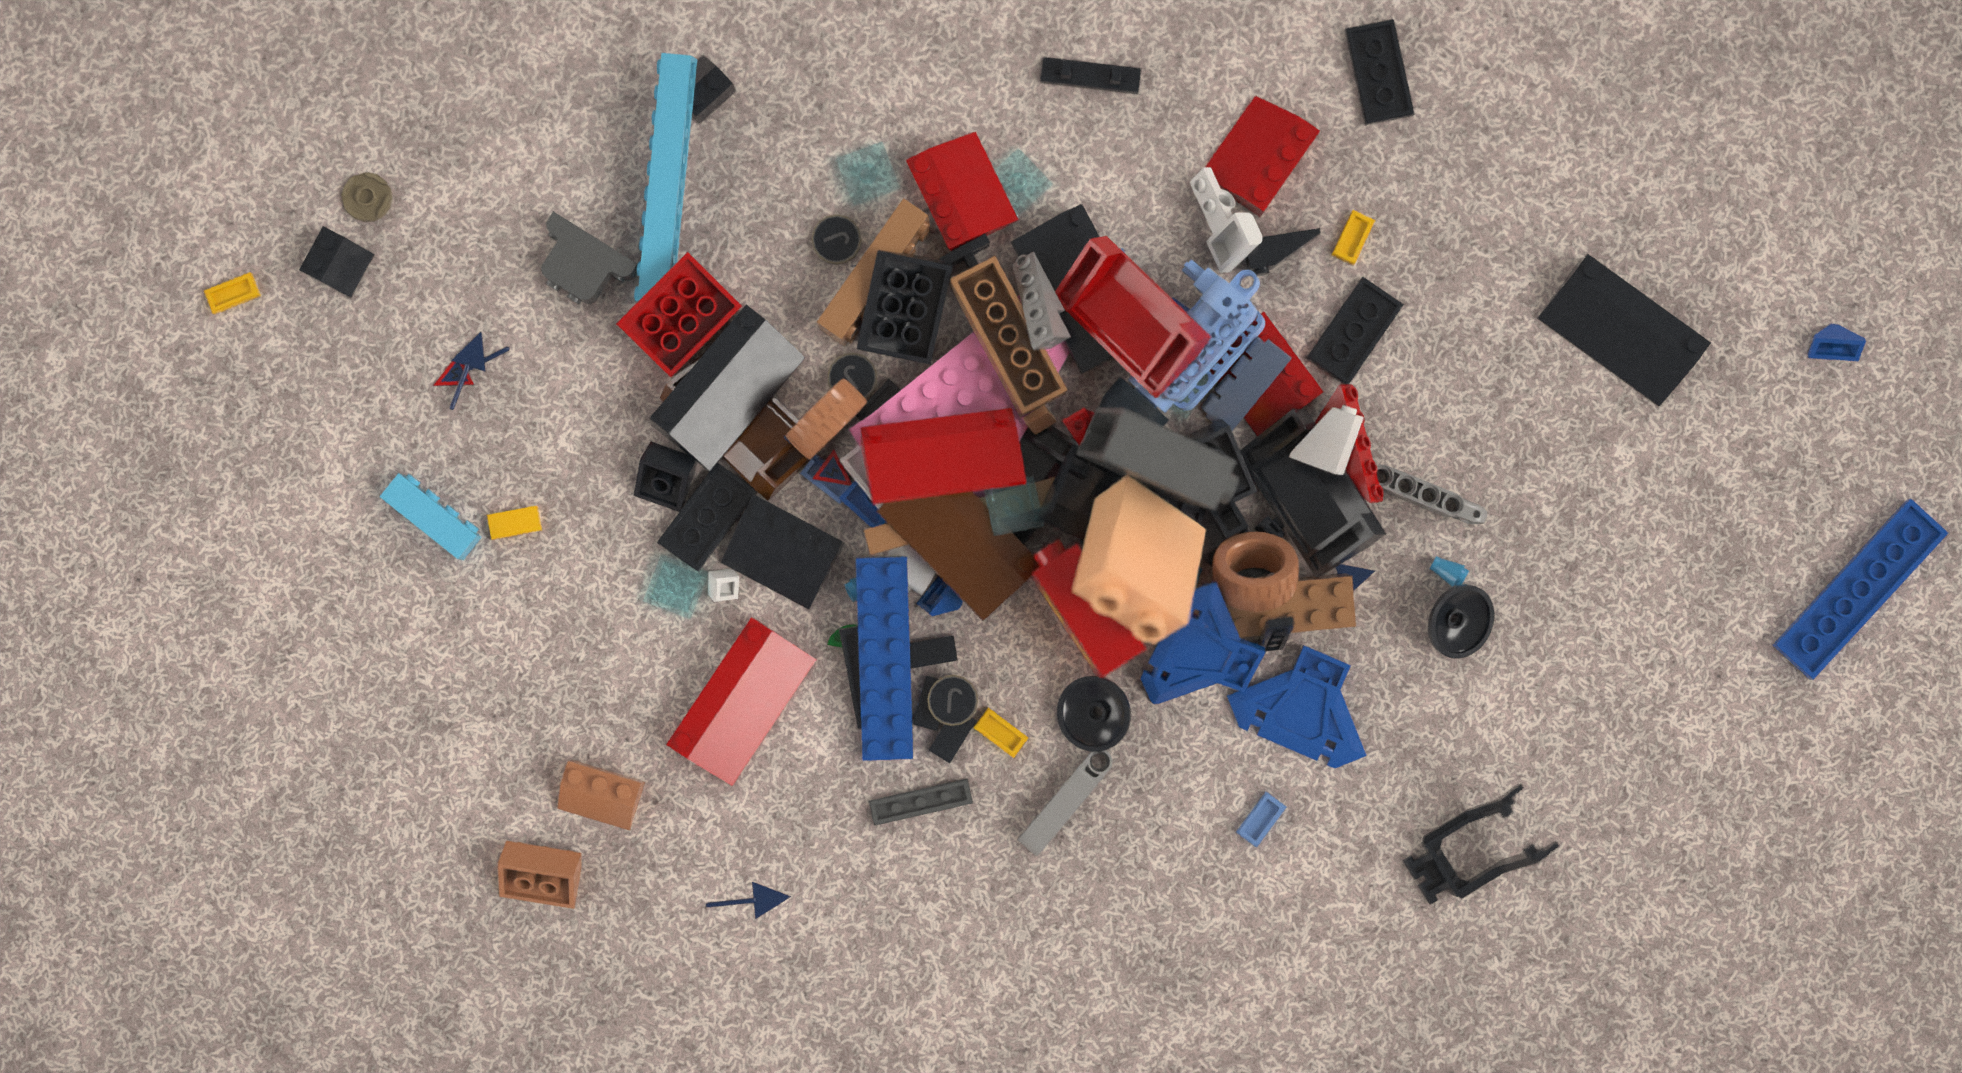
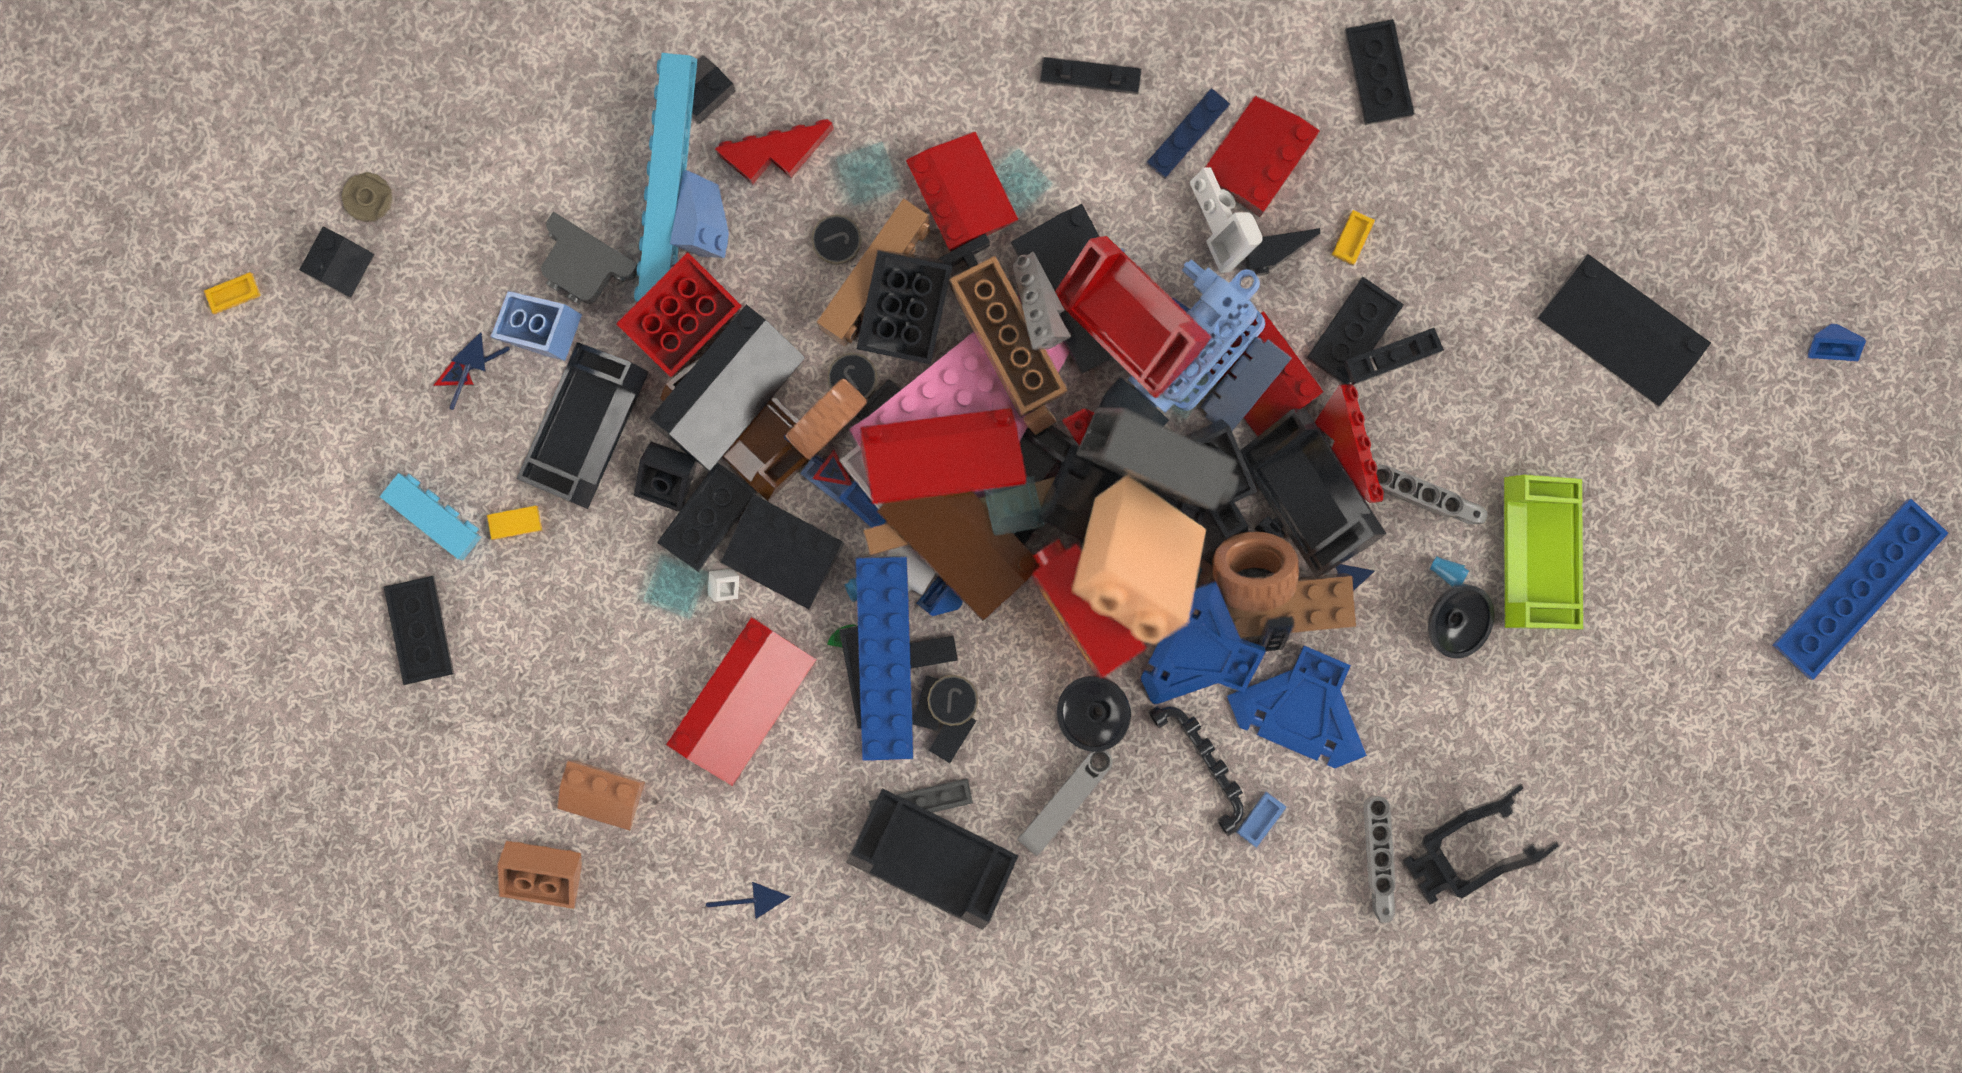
(418, 630): none -> black tile
(536, 325): none -> medium blue slope
(582, 425): none -> black slope
(700, 218): none -> medium blue slope
(784, 149): none -> red slope
(932, 859): none -> black slope
(1000, 732): yellow tile -> none
(1188, 133): none -> dark blue plate
(1204, 749): none -> black bar
(1330, 441): white slope -> none
(1383, 898): none -> light grey piece
(1393, 356): none -> black hinge
(1543, 552): none -> lime slope

